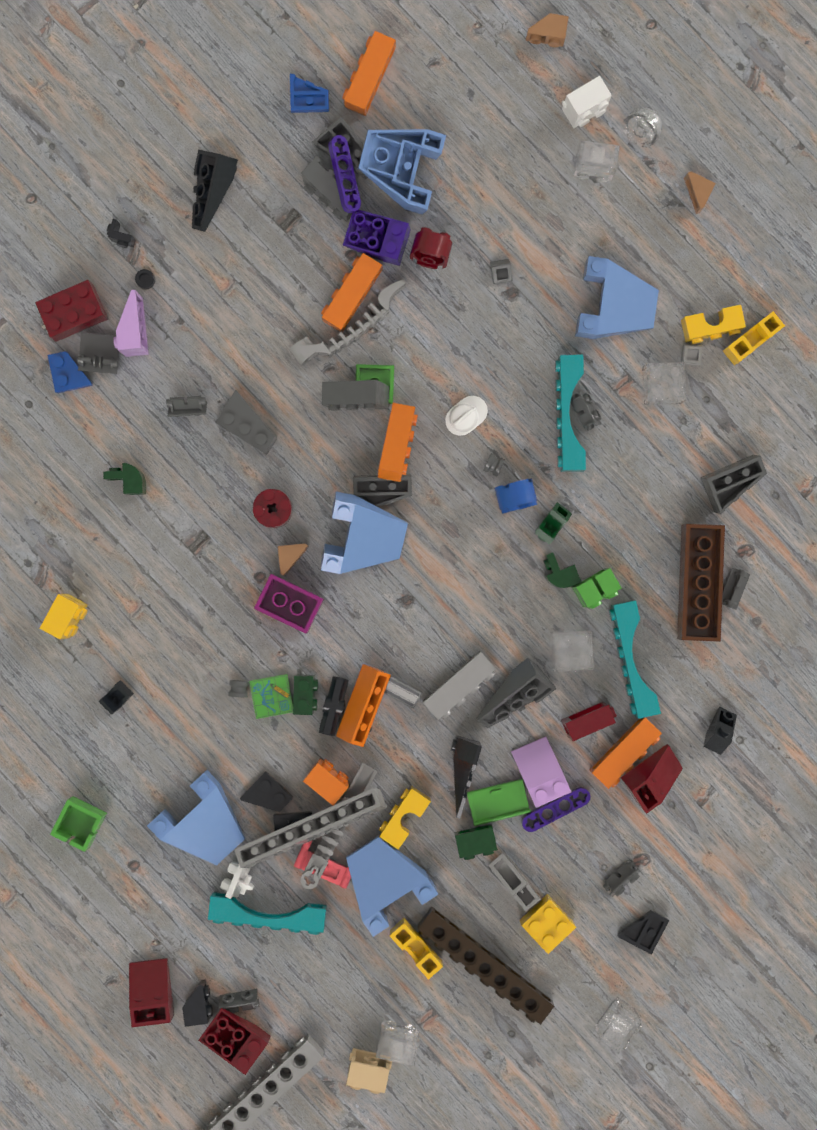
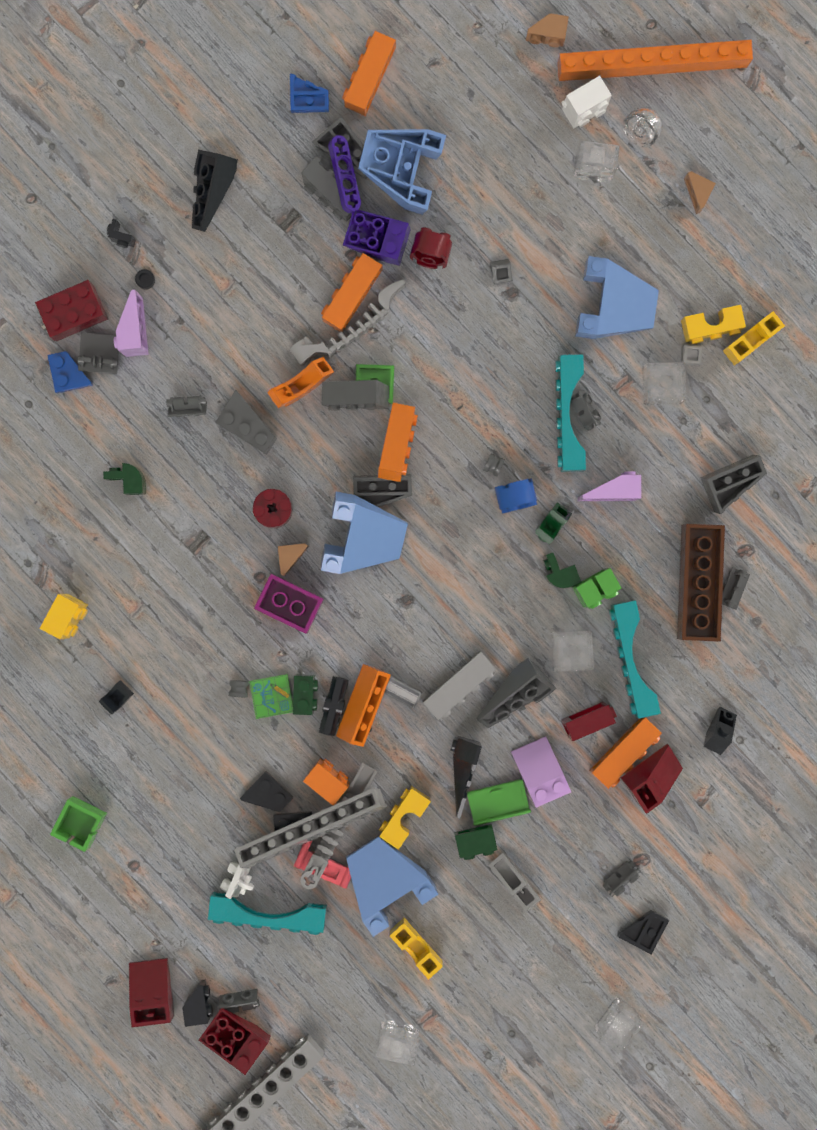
(208, 829): medium blue wedge -> none
(301, 384): none -> orange arch
(368, 1071): tan brick -> none
(466, 415): white piece -> none
(536, 1012): dark brown brick -> none
(547, 924): yellow brick -> none
(557, 812): dark purple beam -> none
(623, 488): none -> lavender slope
(655, 60): none -> orange brick

